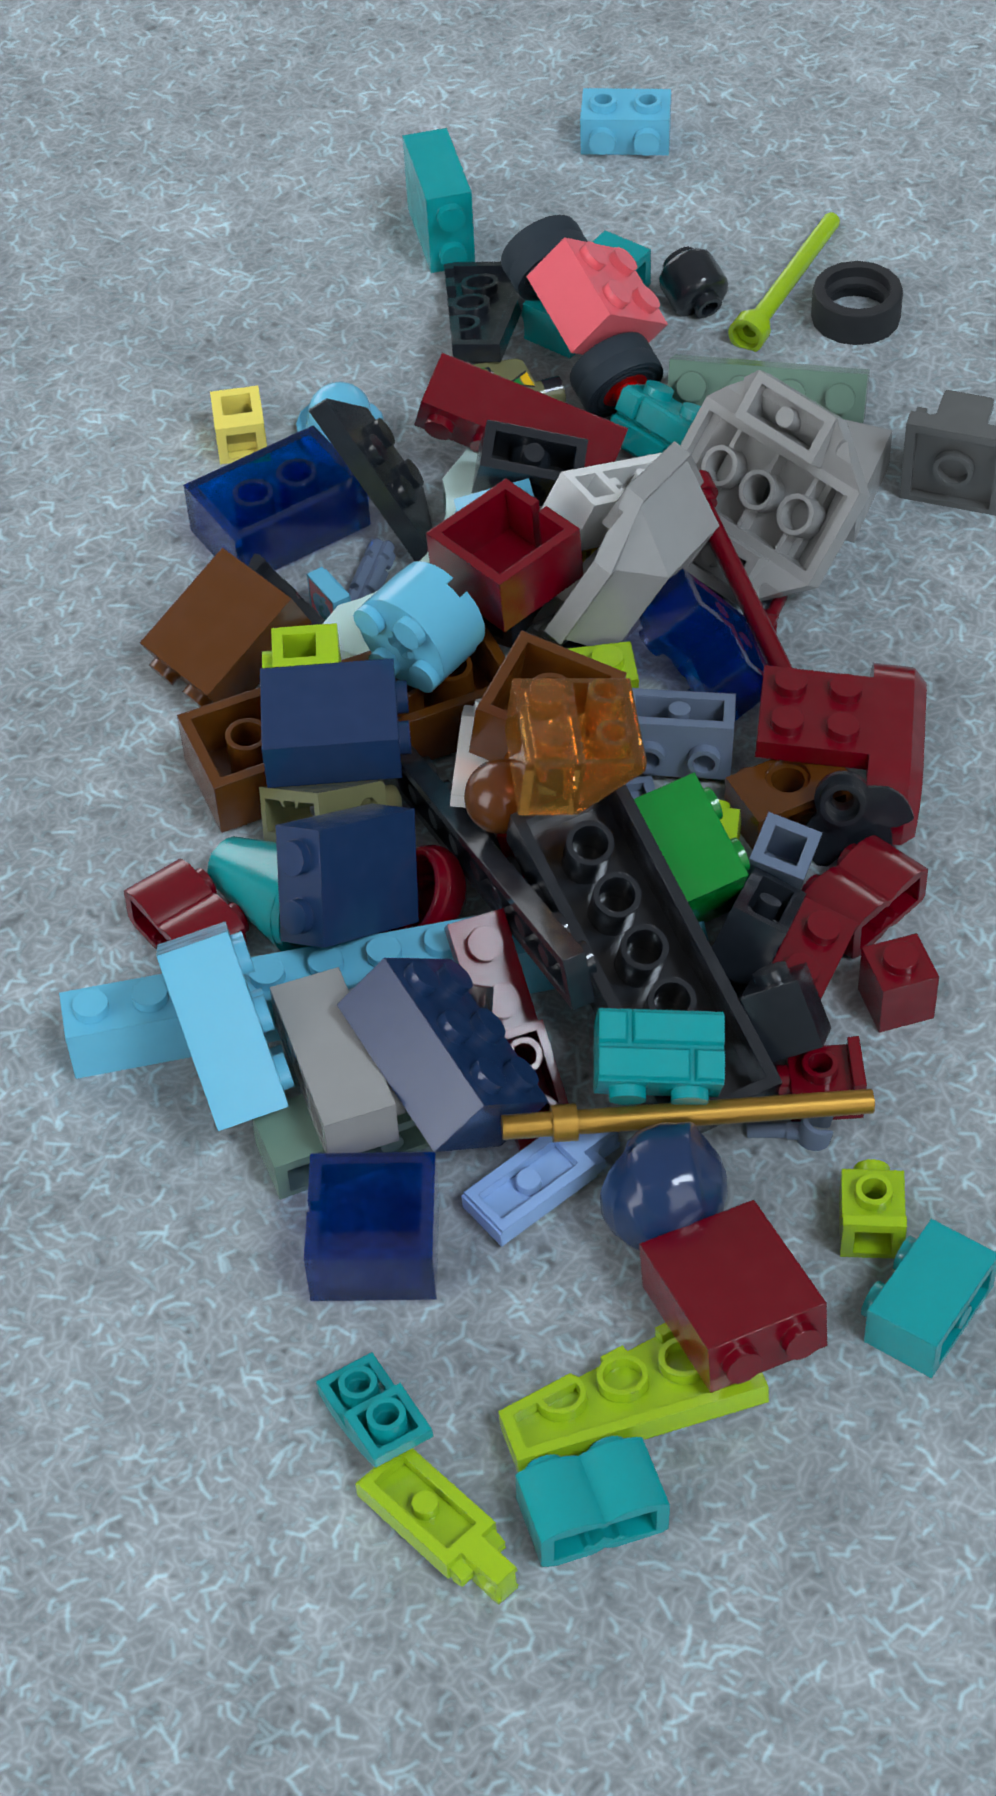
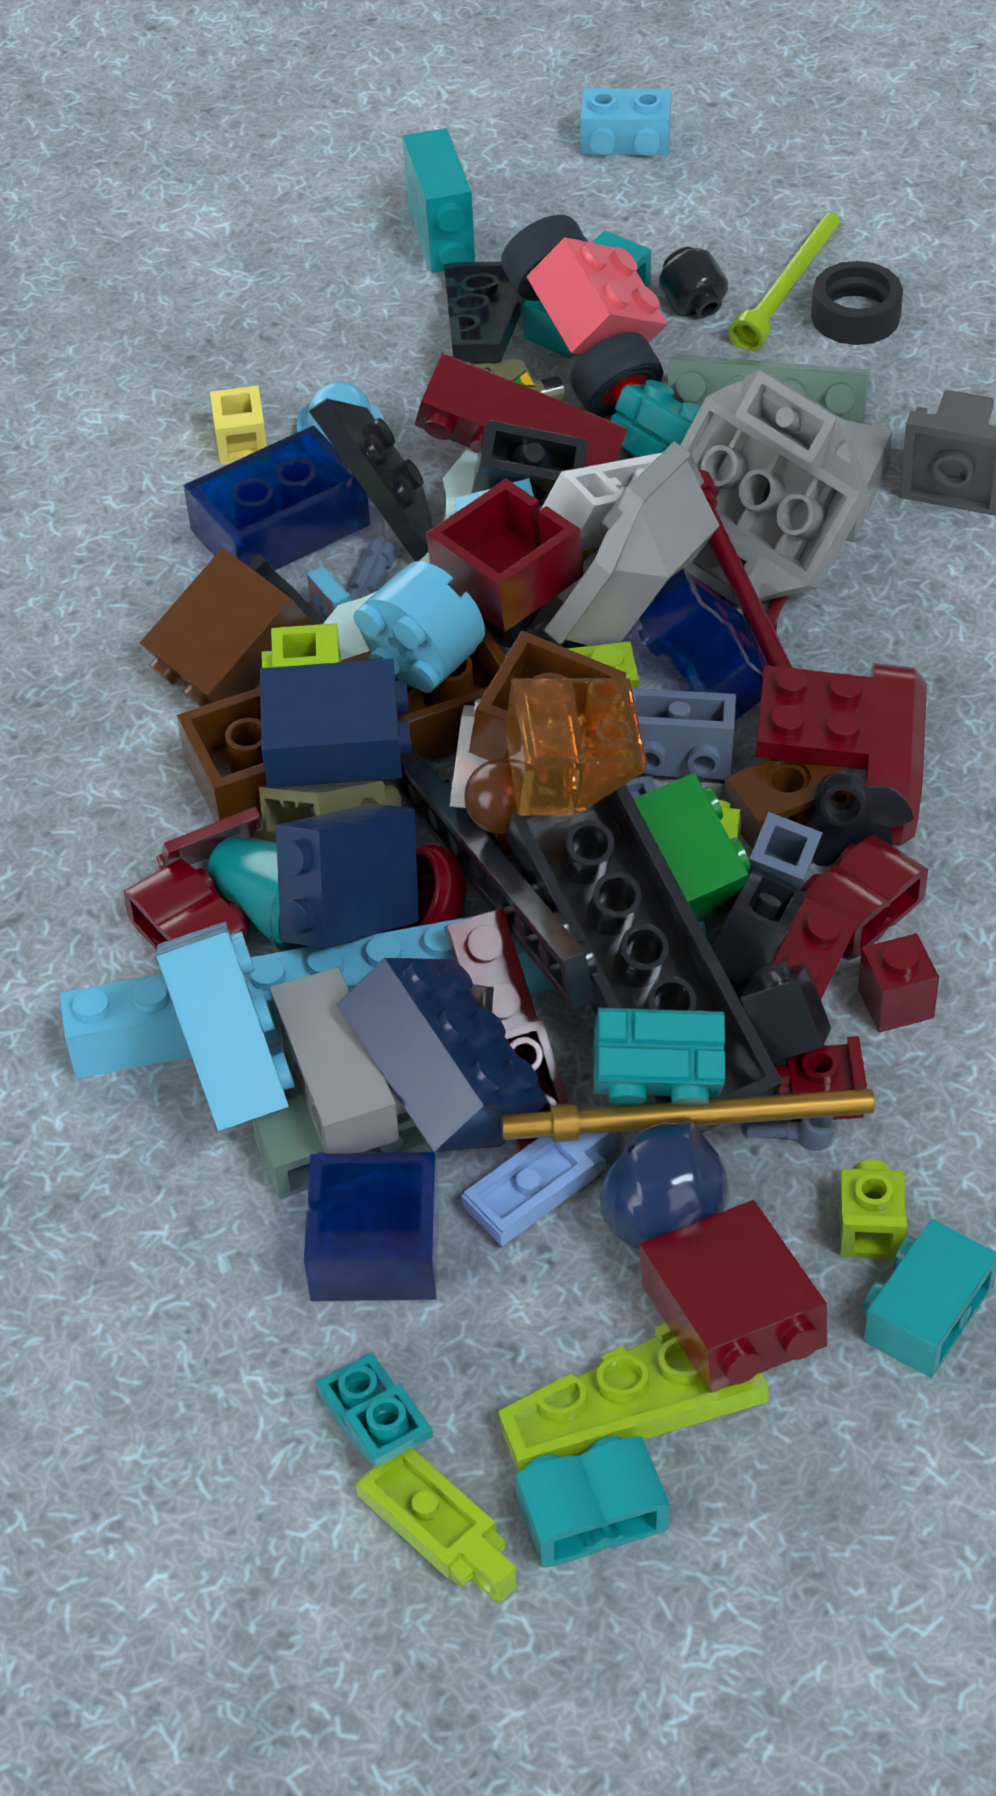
(200, 843): none -> dark red piece

